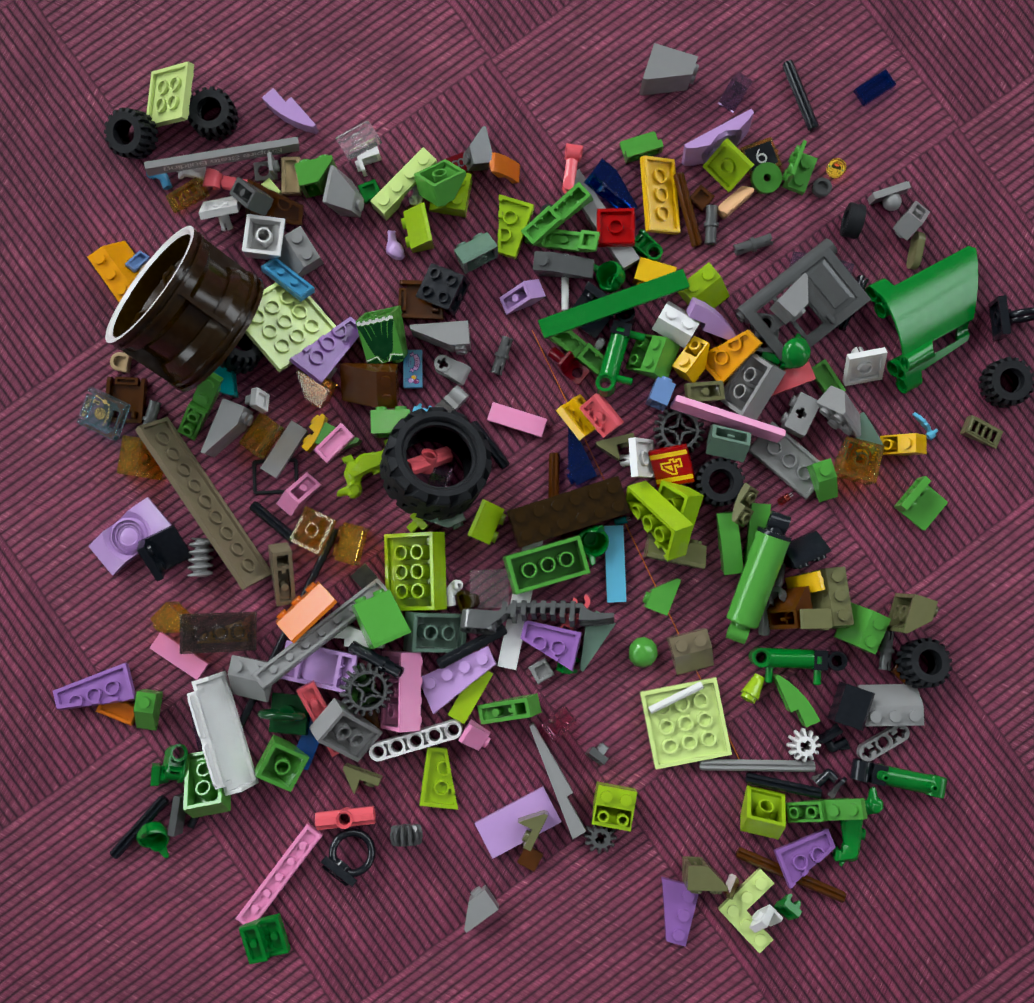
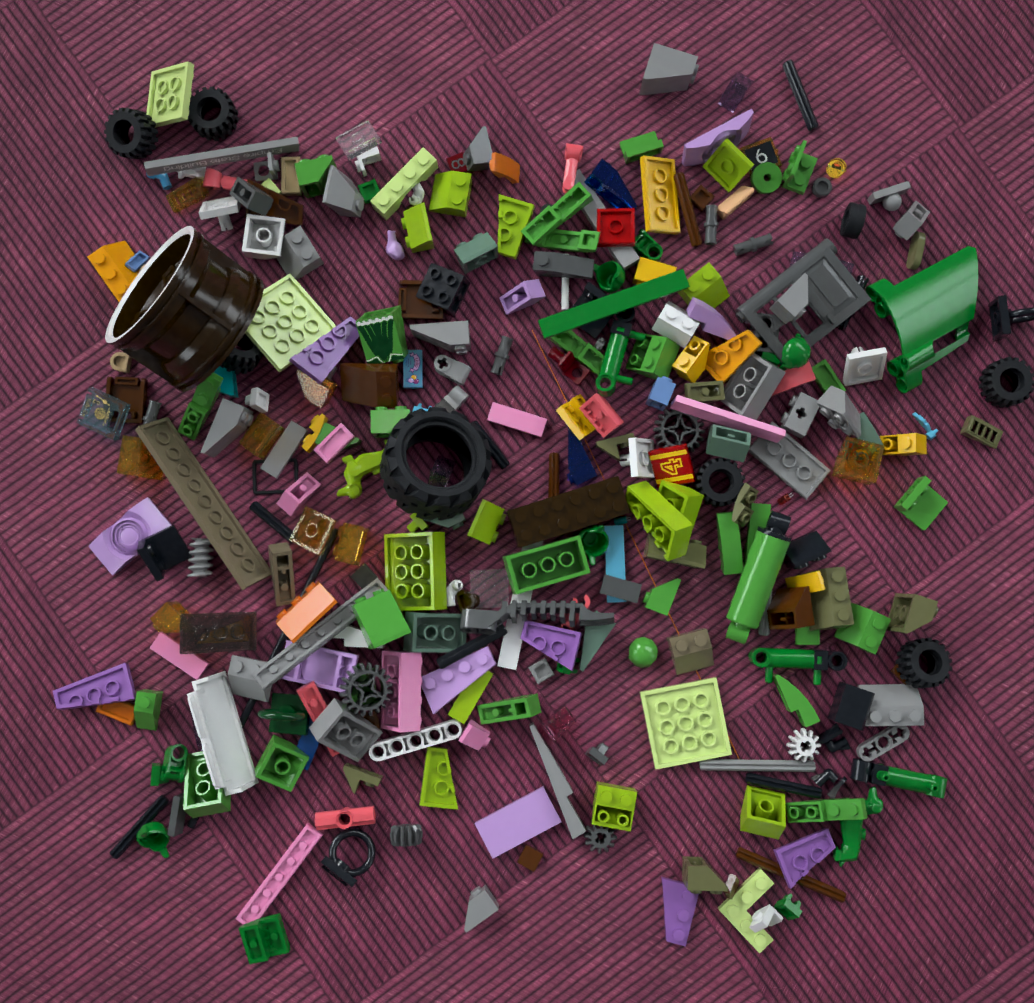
(288, 279): dark azure tile -> none
(289, 111): lavender slope -> none
(377, 660): black pin -> none
(429, 460): coral piece -> none
(440, 182): bright green slope -> none
(535, 822): olive slope -> none
(620, 588): none -> dark grey tile
(676, 697): white bar -> none
(753, 688): lime cone -> none
(777, 590): dark grey piece -> none
(804, 636): none -> bright green slope
(816, 619): olive slope -> none
(824, 479): bright green slope -> none
(874, 87): clear blue tile -> none
(886, 651): dark grey pin -> none

